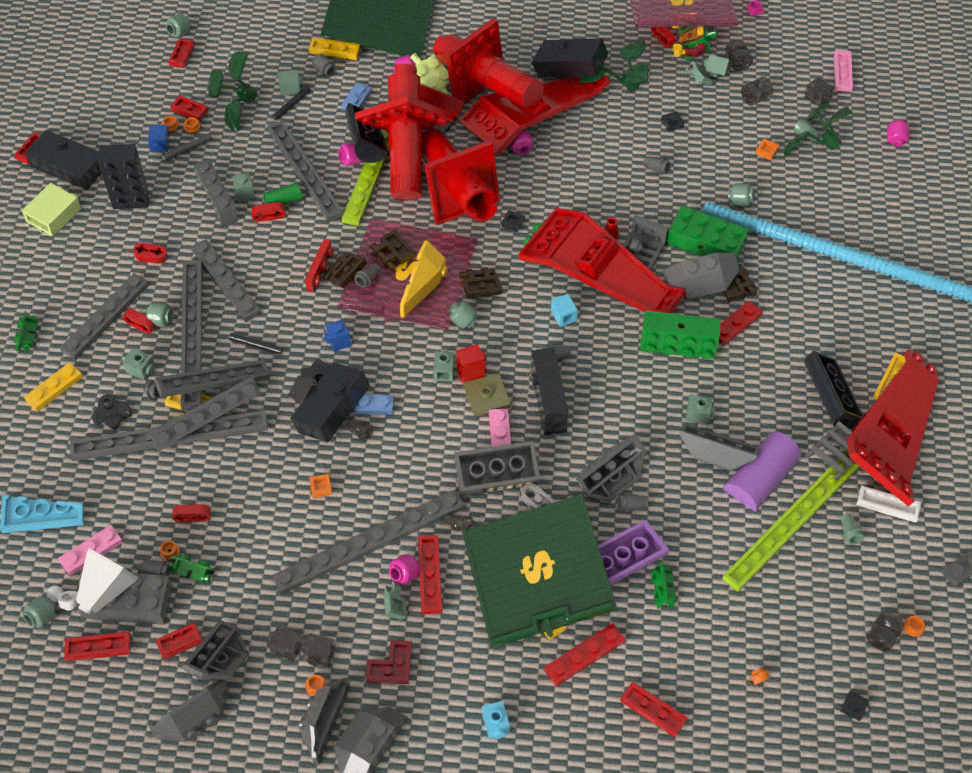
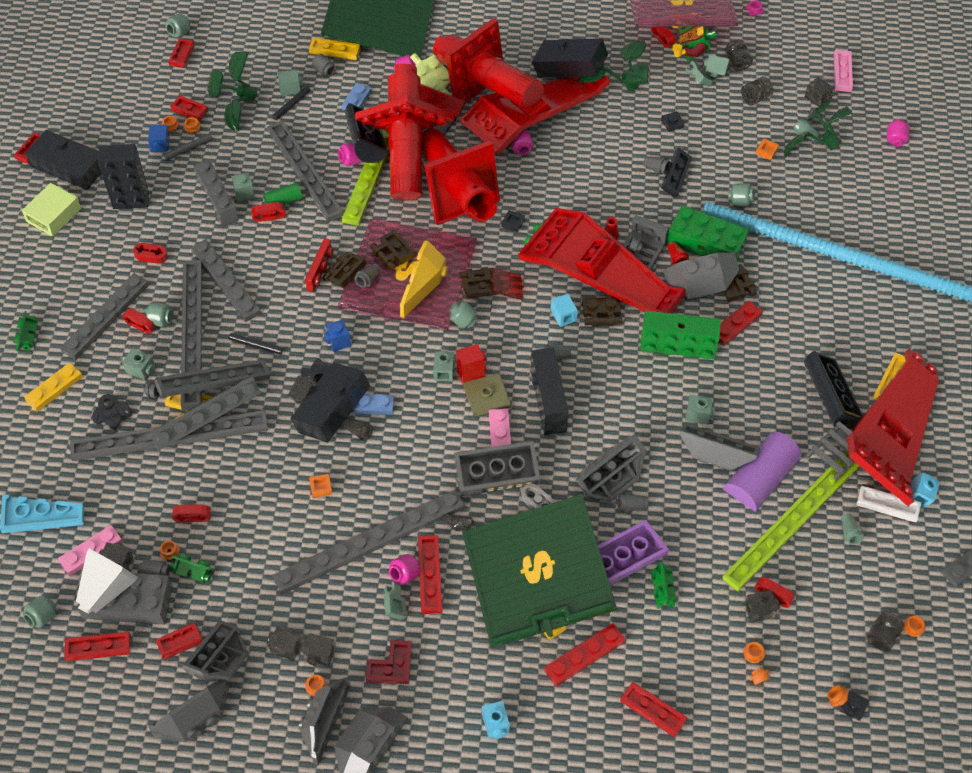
(66, 600): white plate -> none
(118, 554): none -> clear smoke brick
(507, 283): none -> clear red piece
(600, 308): none -> dark brown plate
(676, 172): none -> black plate
(677, 253): none -> red cone
(754, 652): none -> orange plate
(761, 606): none -> clear smoke brick
(783, 595): none -> red beam
(837, 695): none -> orange plate
(924, 489): none -> medium azure brick

